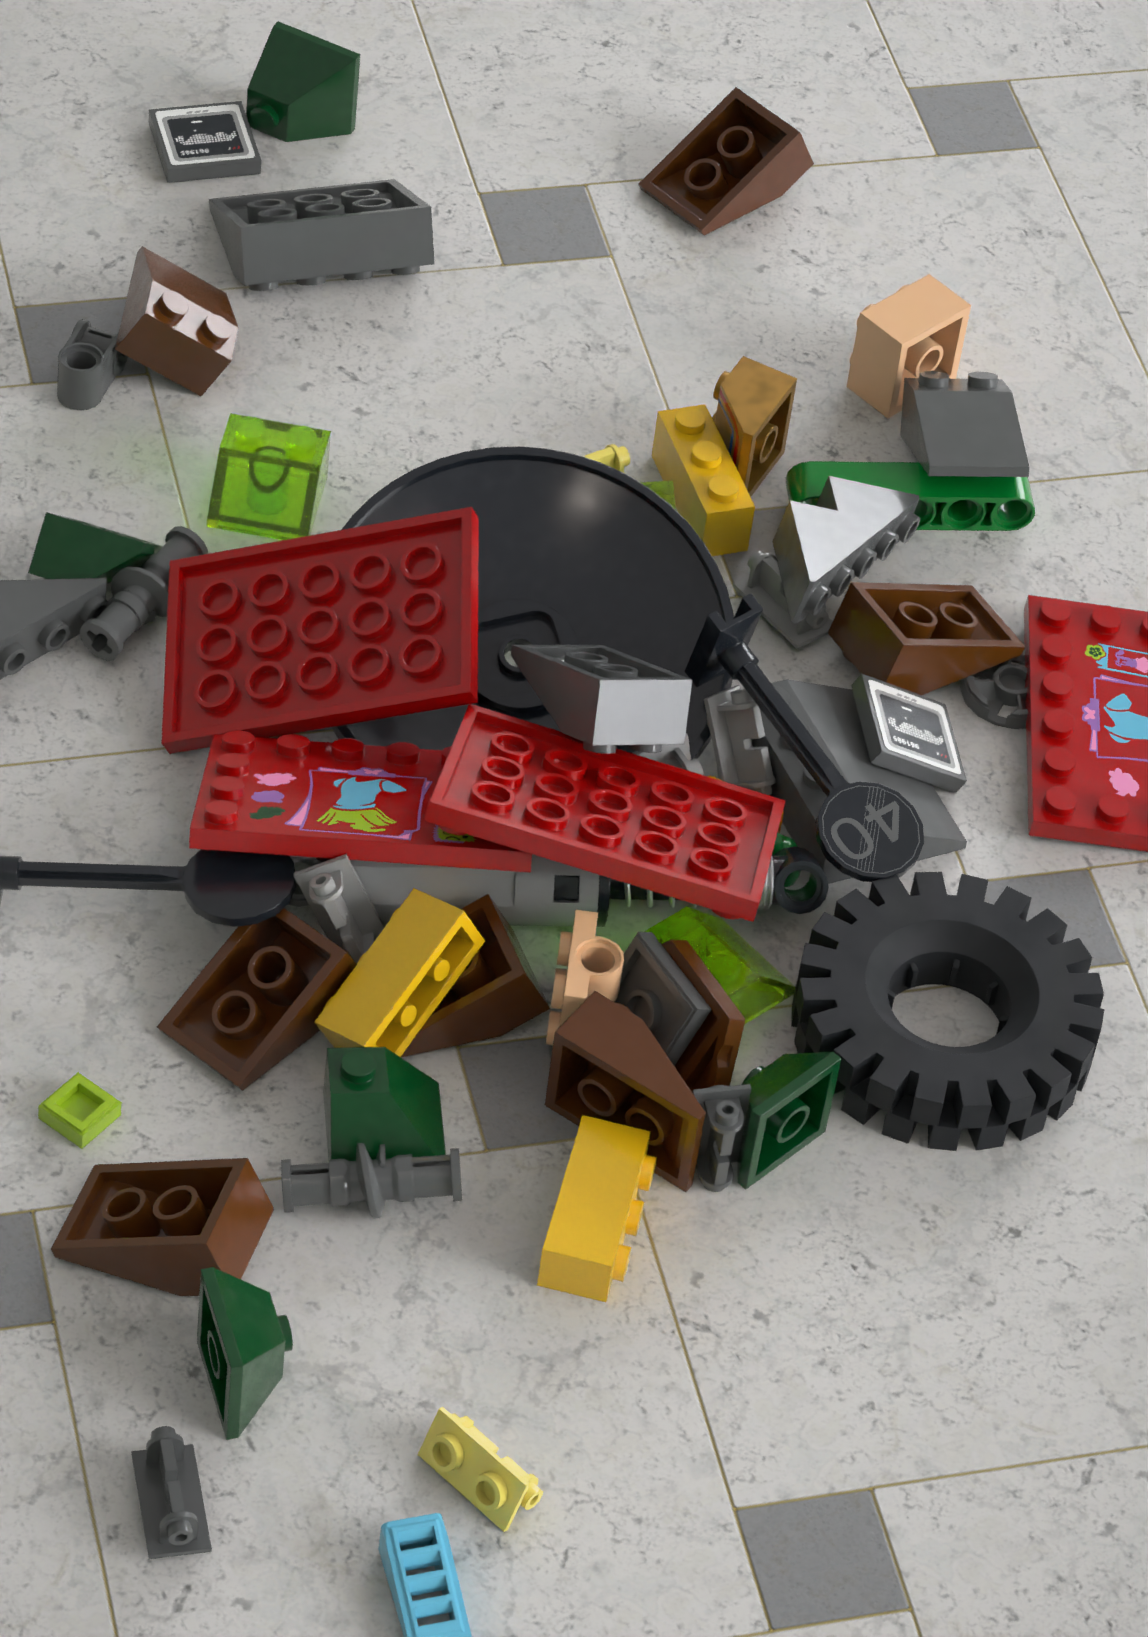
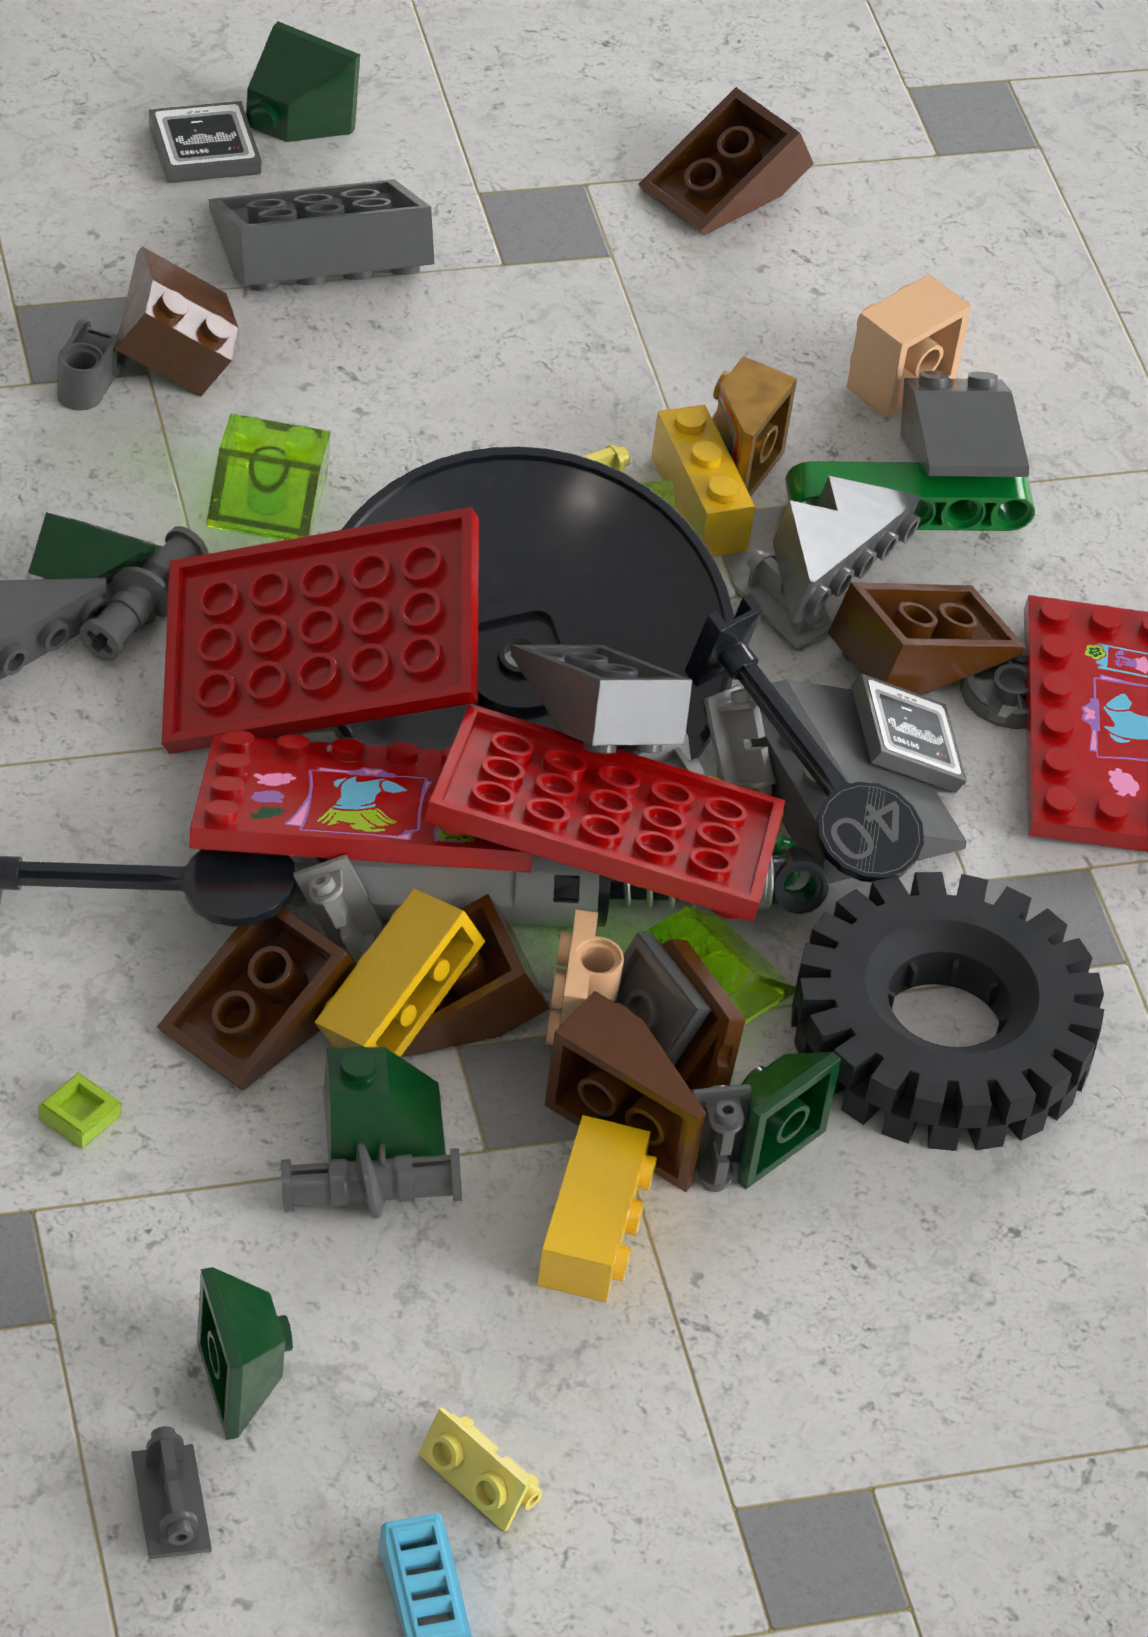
(166, 1221): reddish brown slope -> none

